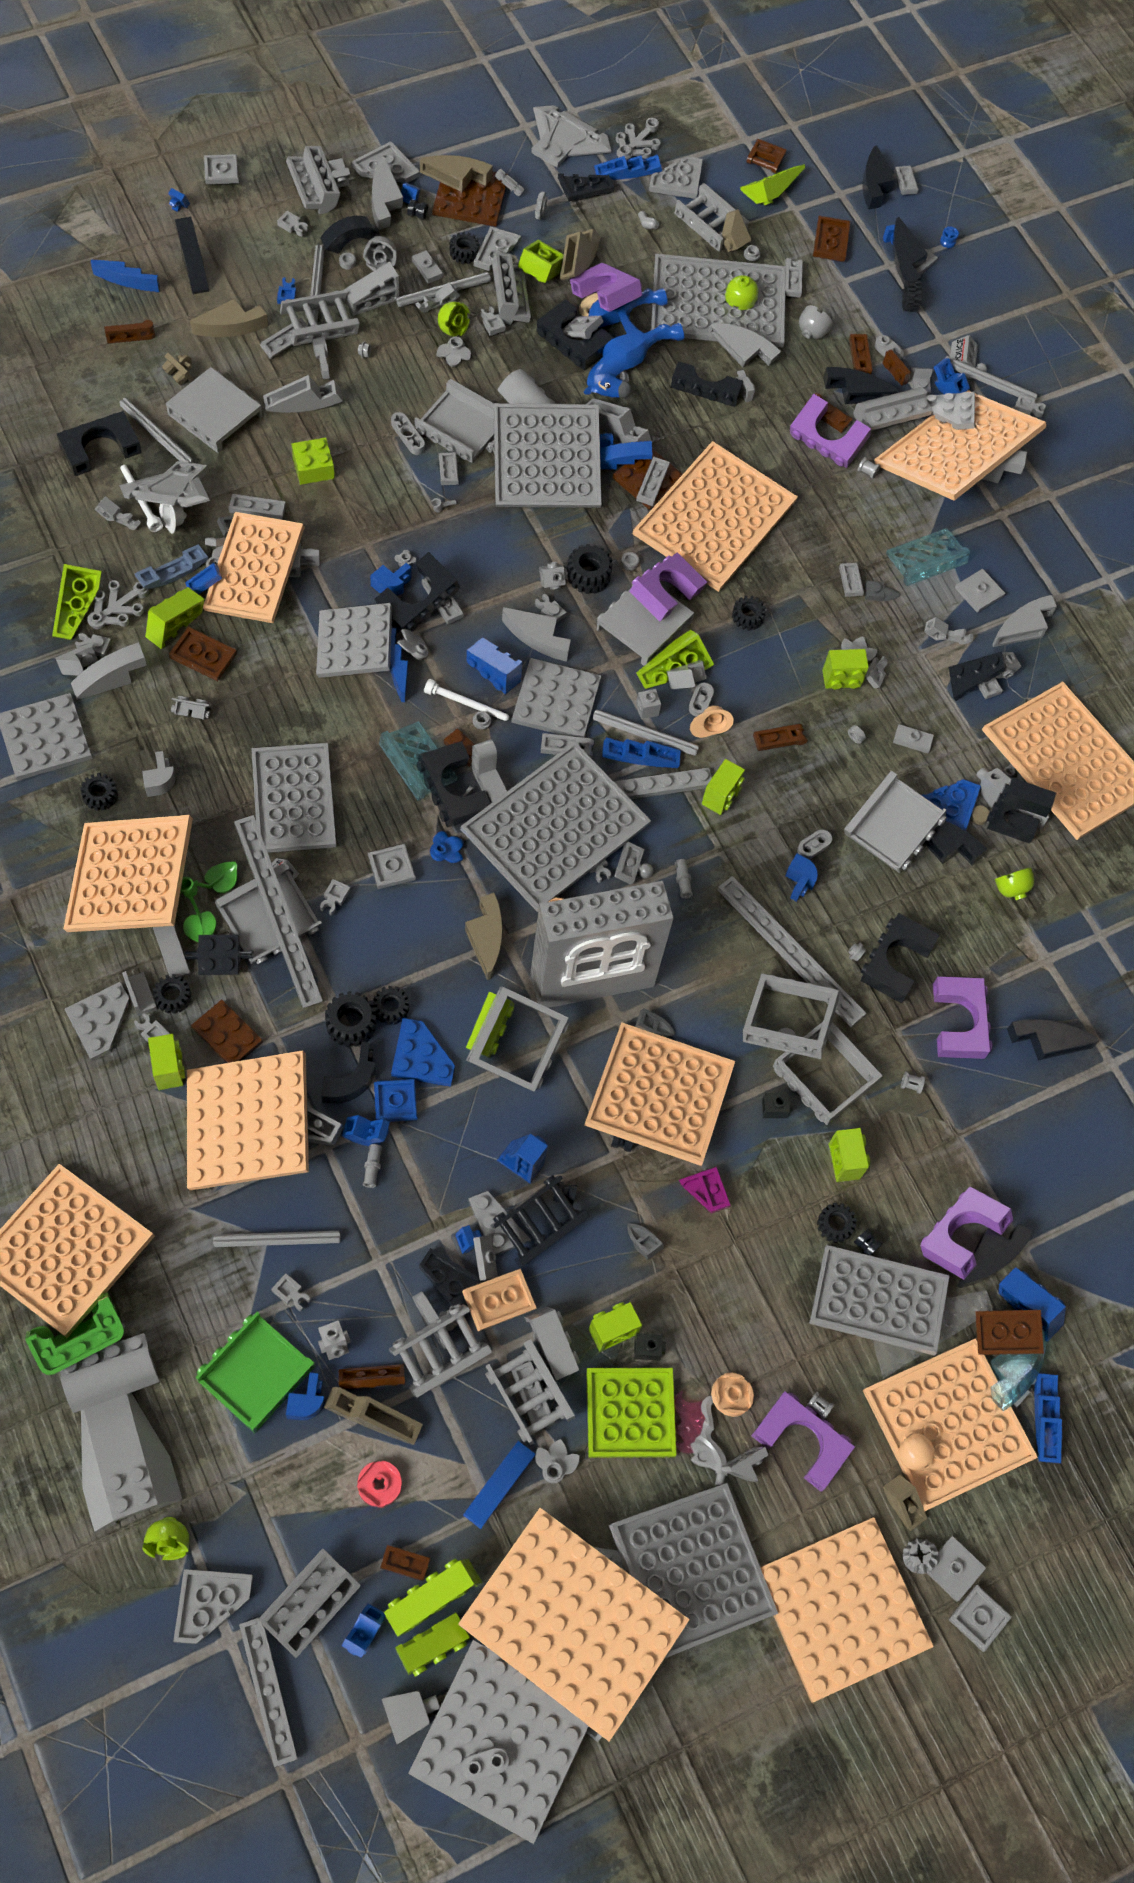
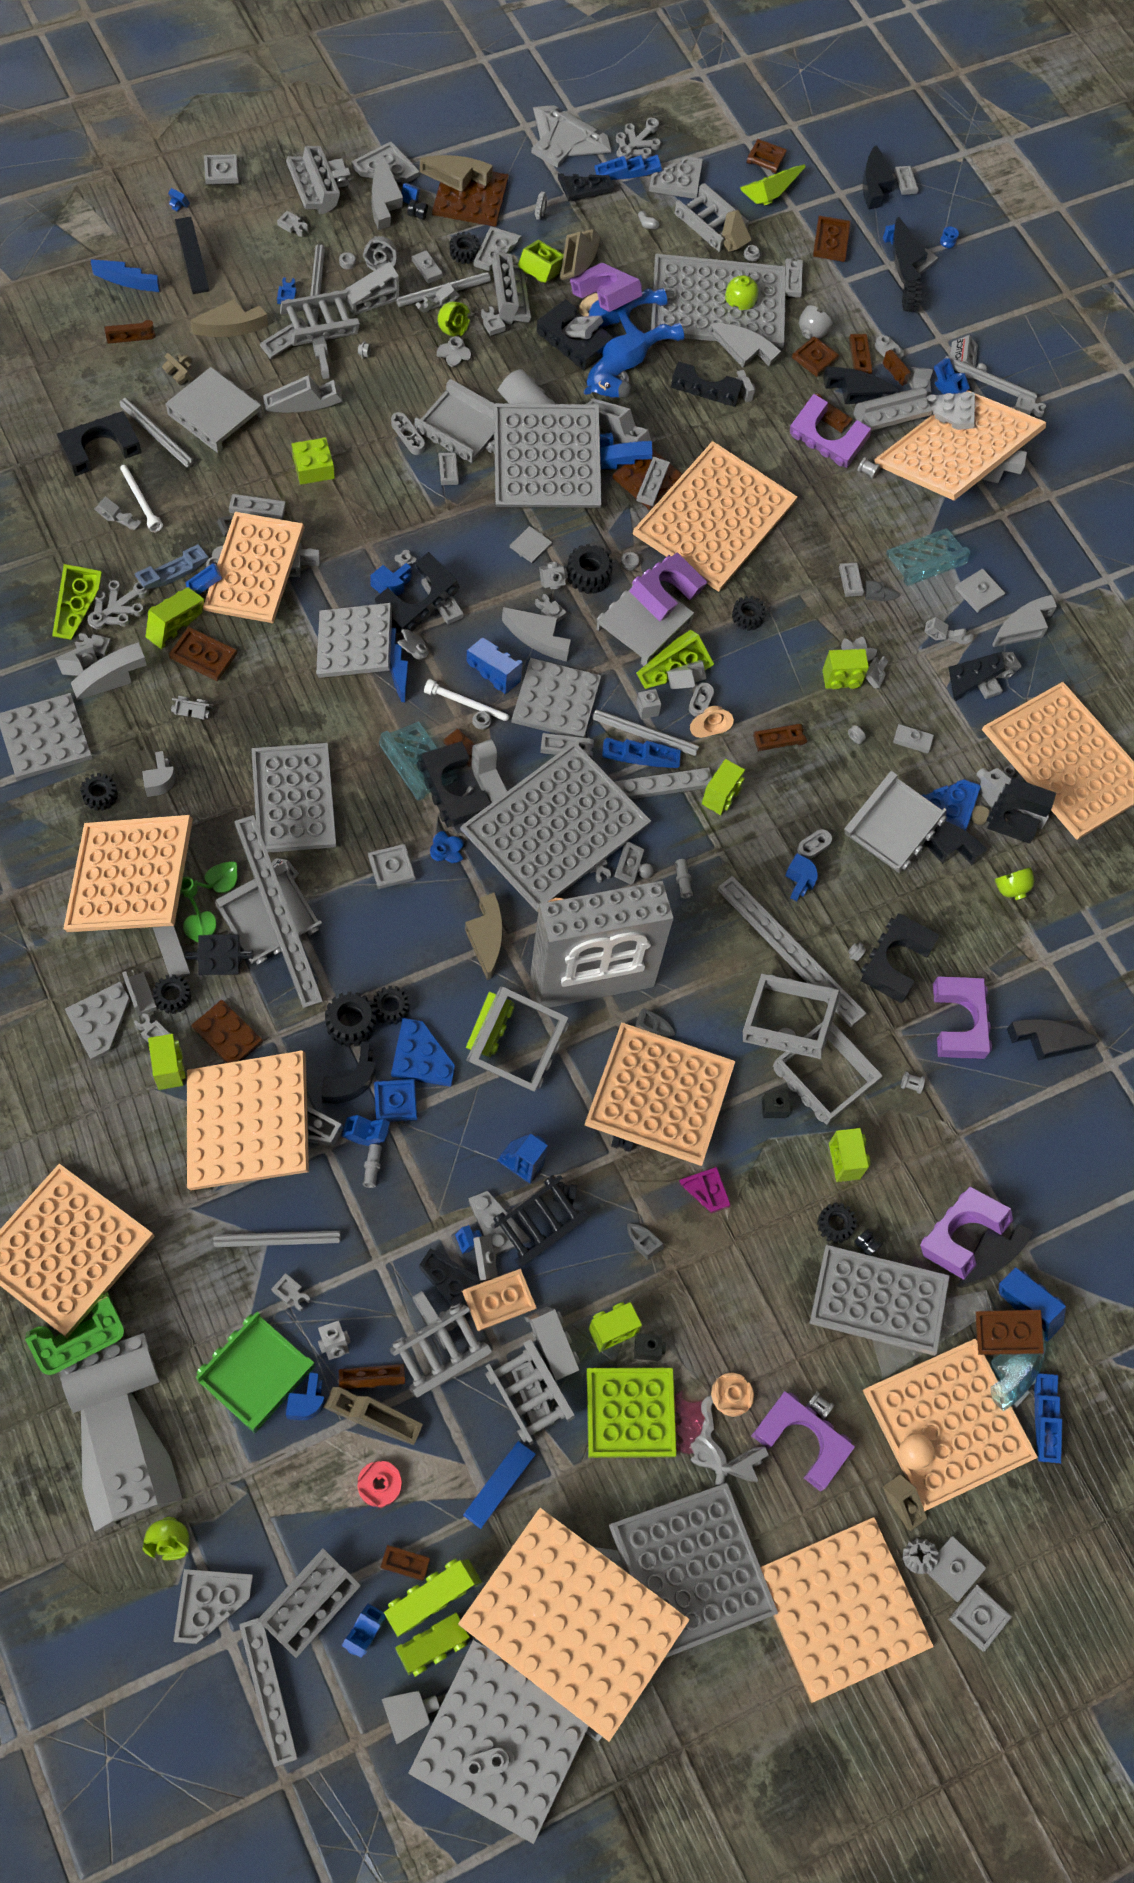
(172, 516): white piece -> none
(176, 486): light grey plate -> none
(211, 541): light grey tile -> none
(335, 894): light grey plate -> none
(347, 230): black arch -> none
(440, 505): light grey hand -> none
(509, 182): light grey axle -> none
(530, 544): none -> light grey piece
(557, 1459): light grey plate -> none
(815, 356): none -> reddish brown plate

